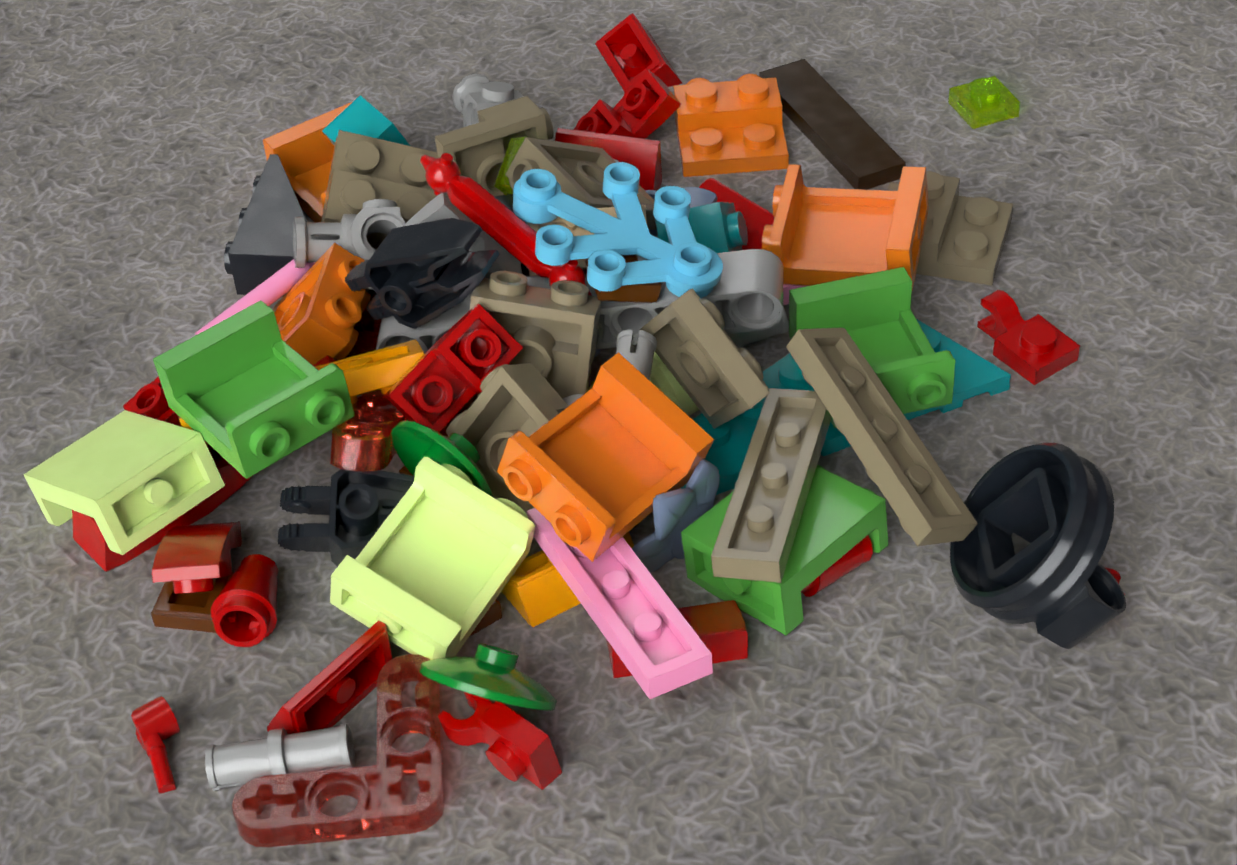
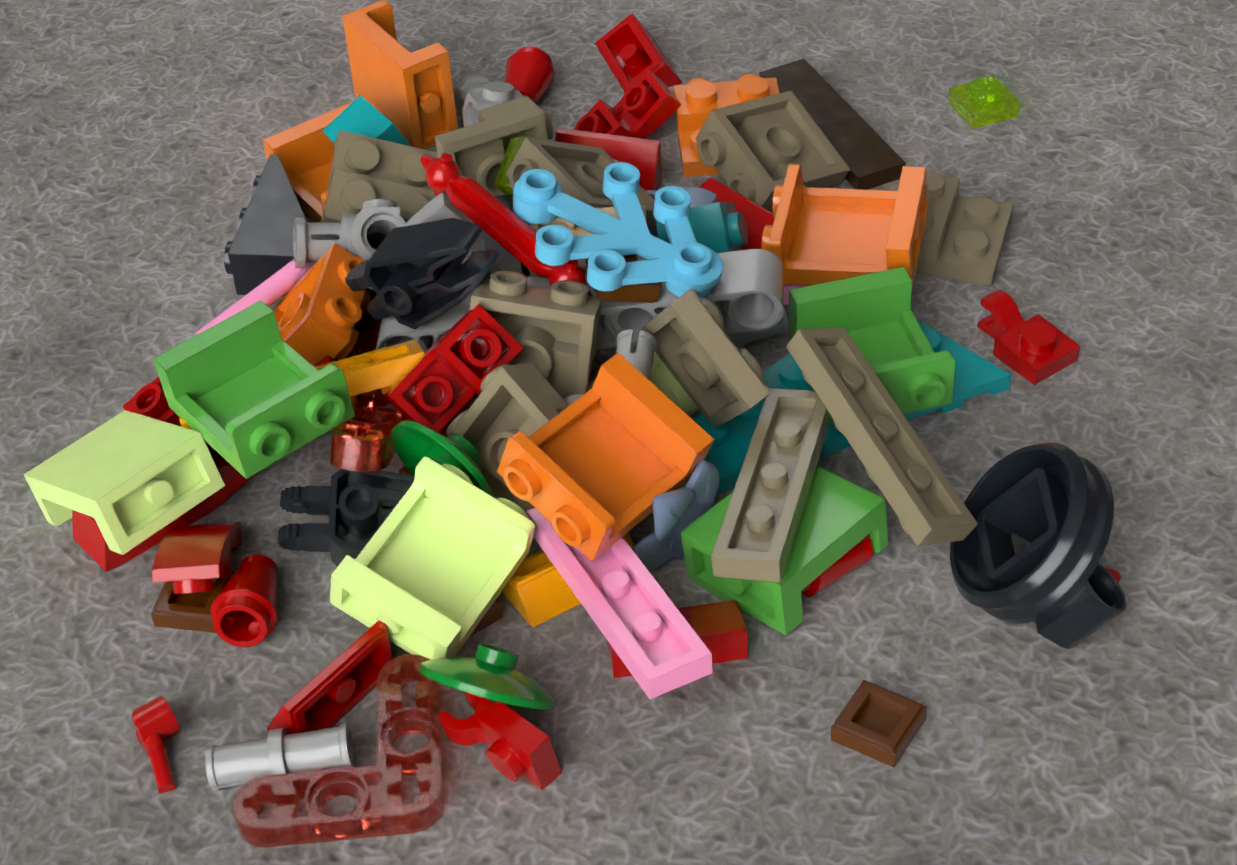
(404, 86): none -> orange panel
(530, 72): none -> red cone
(758, 141): none -> dark tan plate
(878, 723): none -> reddish brown tile

